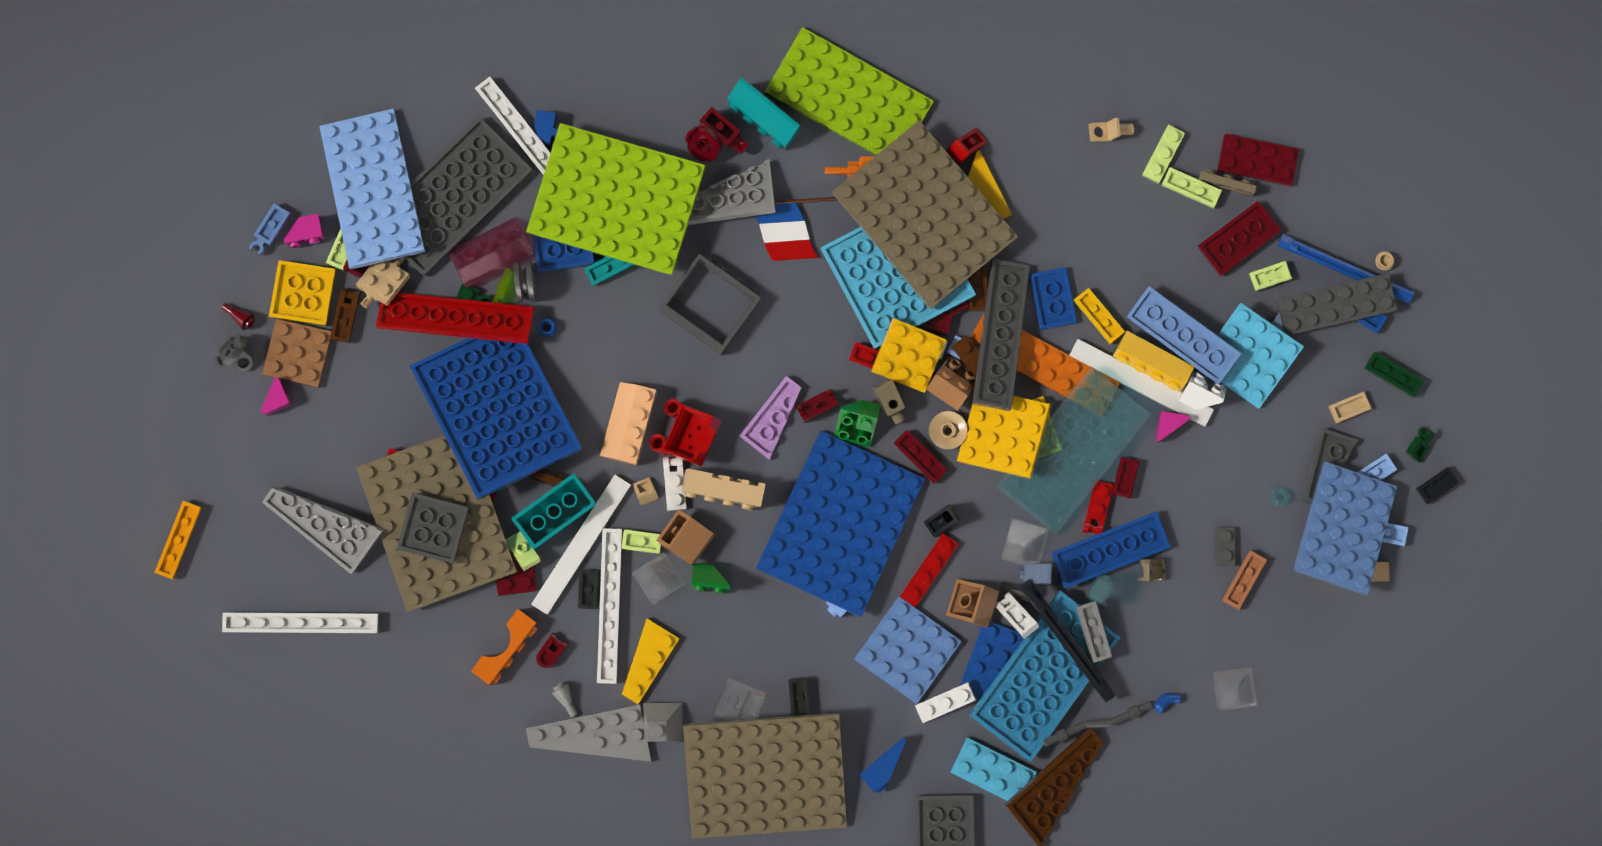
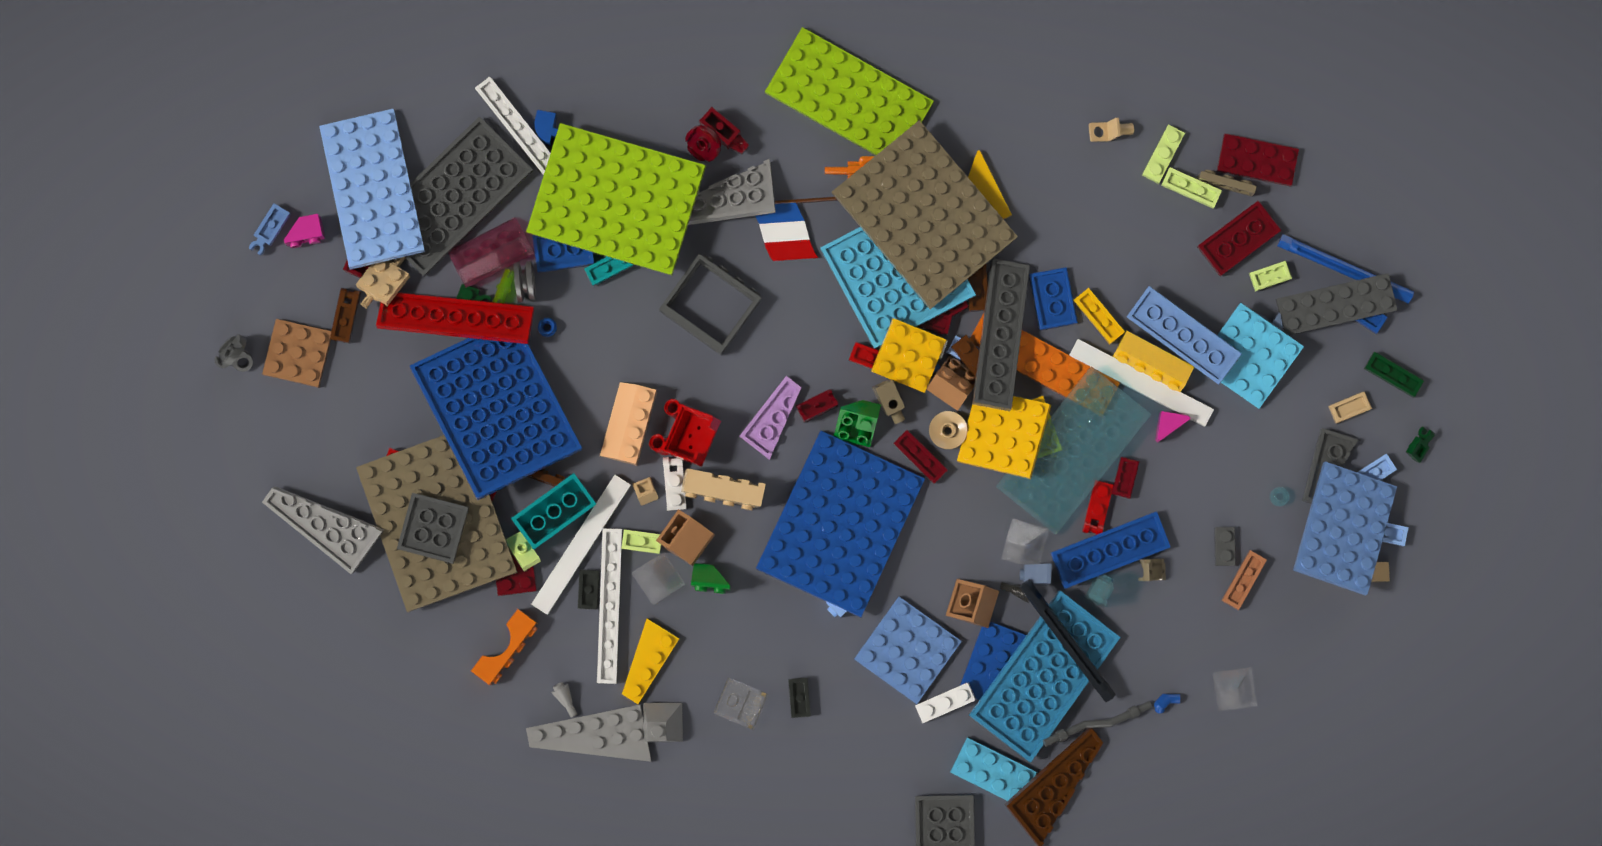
(178, 540): light orange plate -> none
(243, 319): dark red cone -> none
(276, 399): dark pink slope -> none
(300, 623): white plate -> none
(302, 293): yellow plate -> none
(337, 256): yellowish green plate -> none
(546, 658): dark red plate -> none
(763, 114): teal slope -> none
(765, 775): dark tan plate -> none
(881, 770): blue slope -> none
(928, 570): red plate -> none
(941, 520): black slope -> none
(966, 146): red slope -> none
(1016, 615): white plate -> none
(1093, 631): light grey plate -> none
(1202, 391): white slope -> none
(1384, 261): tan plate -> none
(1437, 485): black plate -> none

